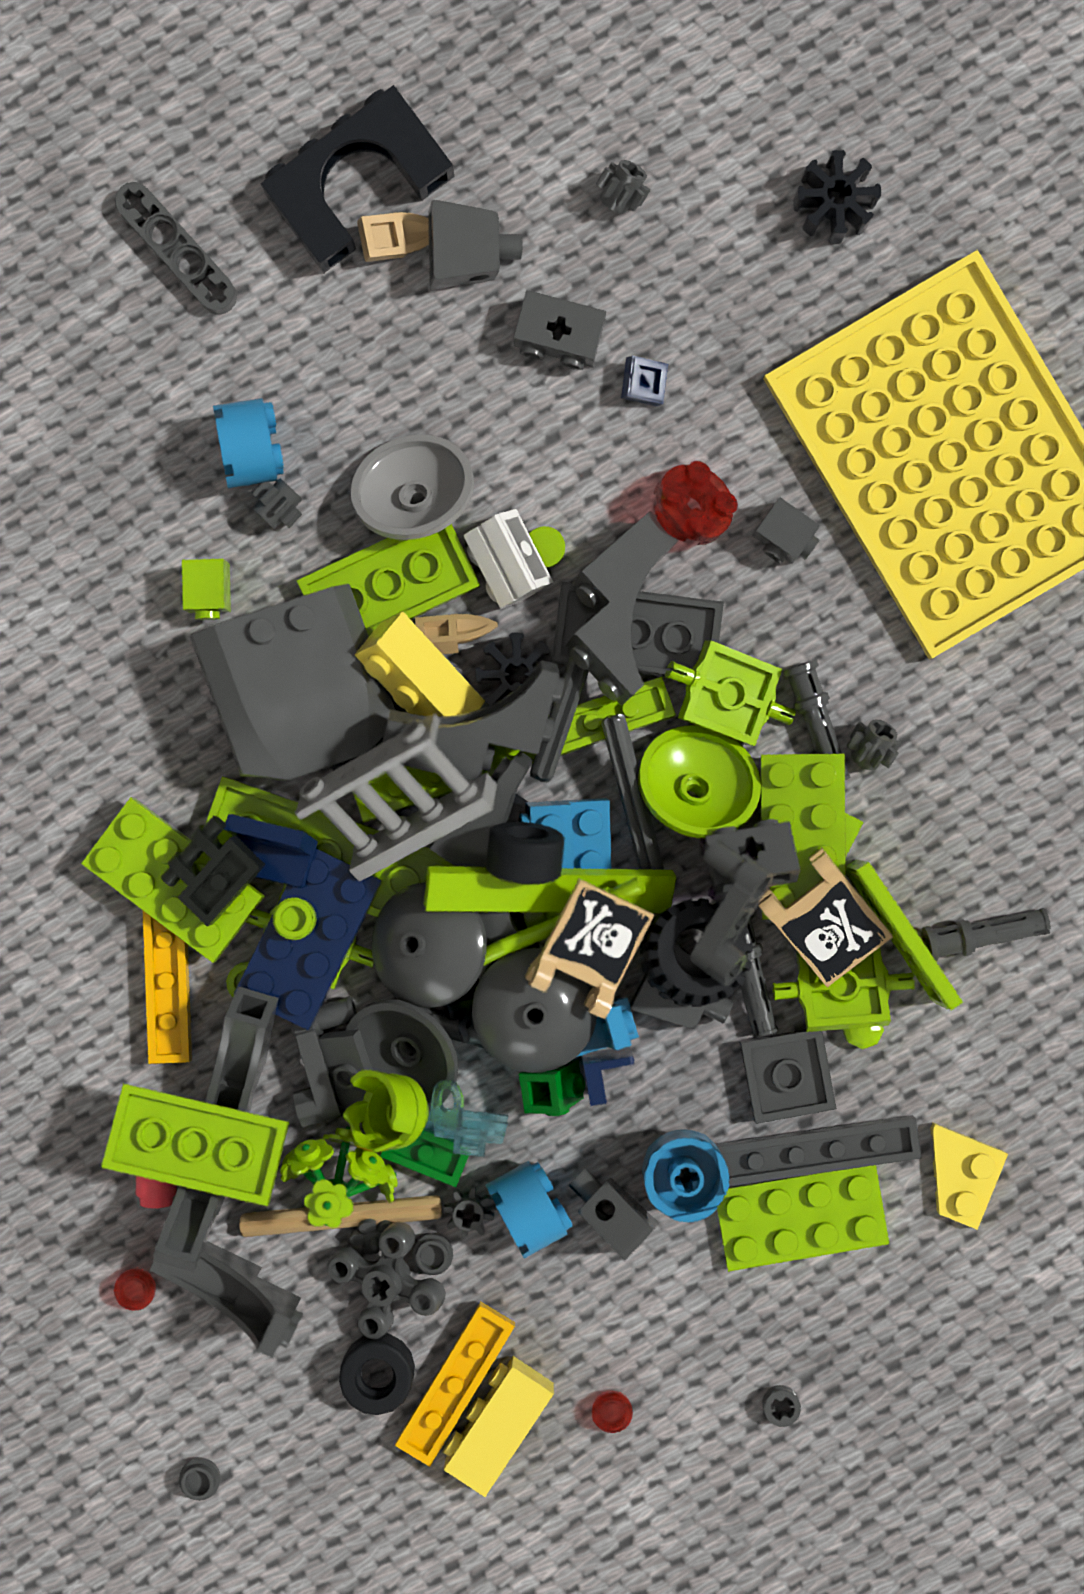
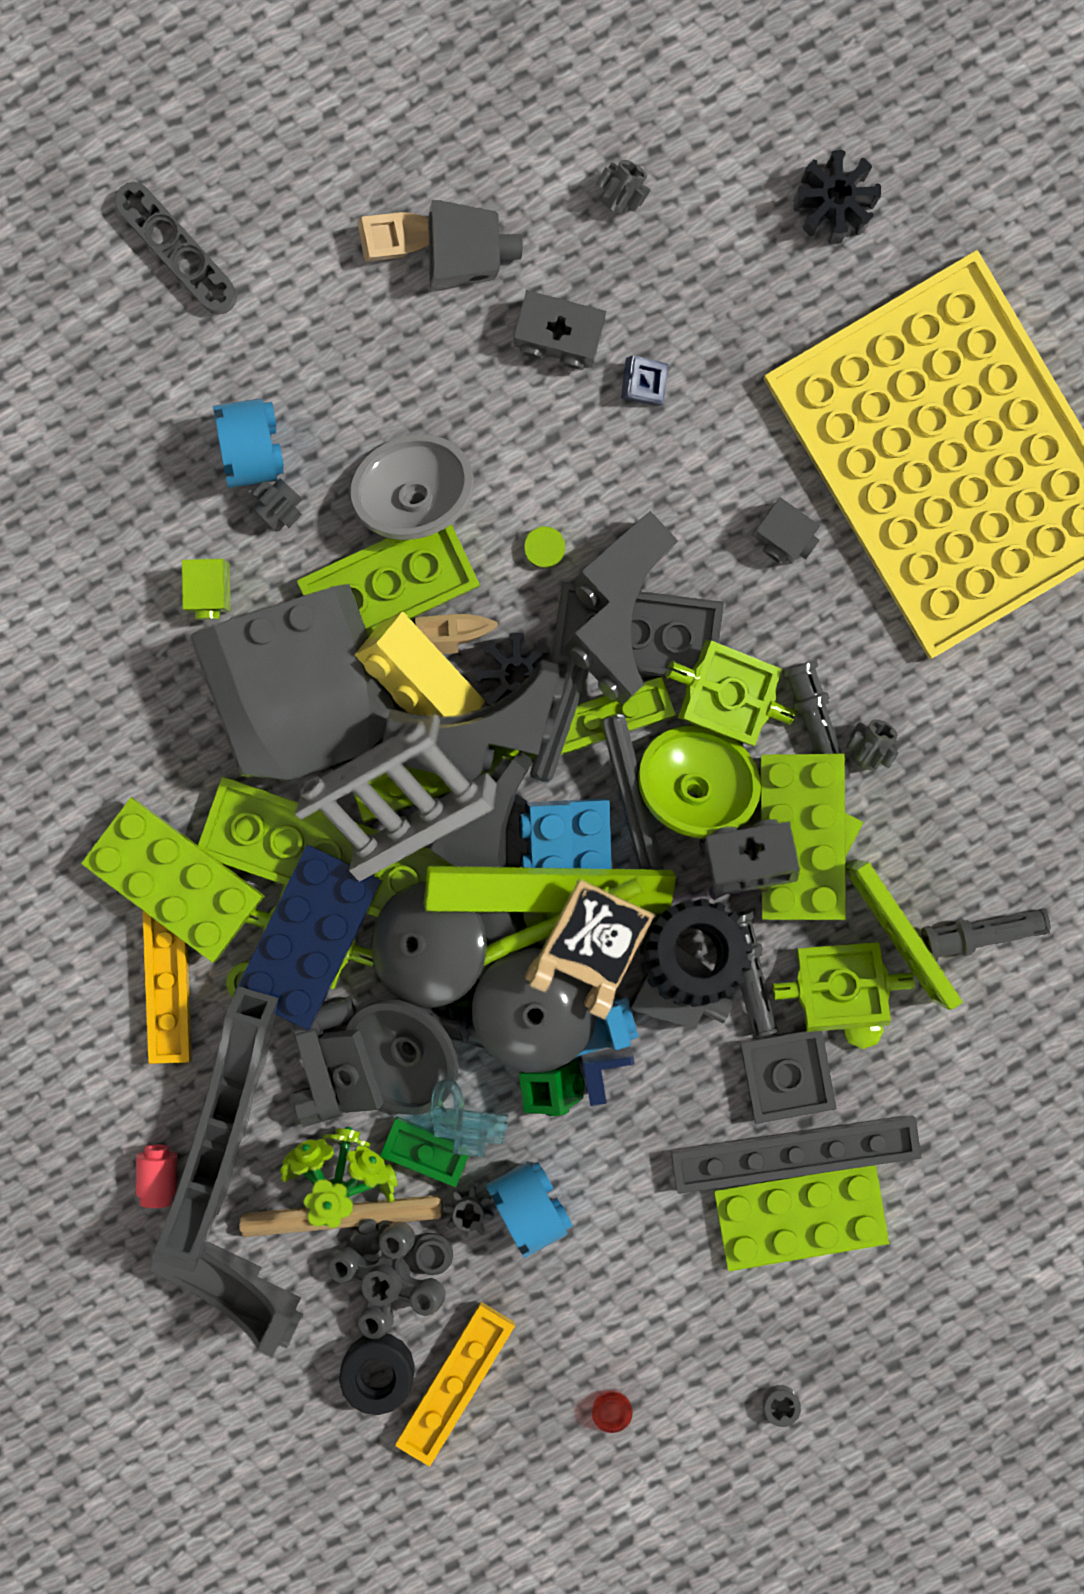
(134, 1289): clear red plate -> none
(195, 1144): lime plate -> none
(199, 1479): dark grey plate -> none
(221, 879): pearl dark grey plate -> none
(282, 849): dark blue panel -> none
(294, 918): lime tile -> none
(381, 127): black arch -> none
(391, 1111): lime helmet -> none
(497, 1425): light yellow brick -> none
(507, 559): white brick -> none
(525, 853): black tyre -> none
(627, 1226): dark grey torso -> none
(707, 489): clear red plate -> none
(707, 1183): dark azure brick -> none
(716, 948): dark grey beam -> none
(828, 923): flag -> none
(964, 1175): light yellow wing -> none

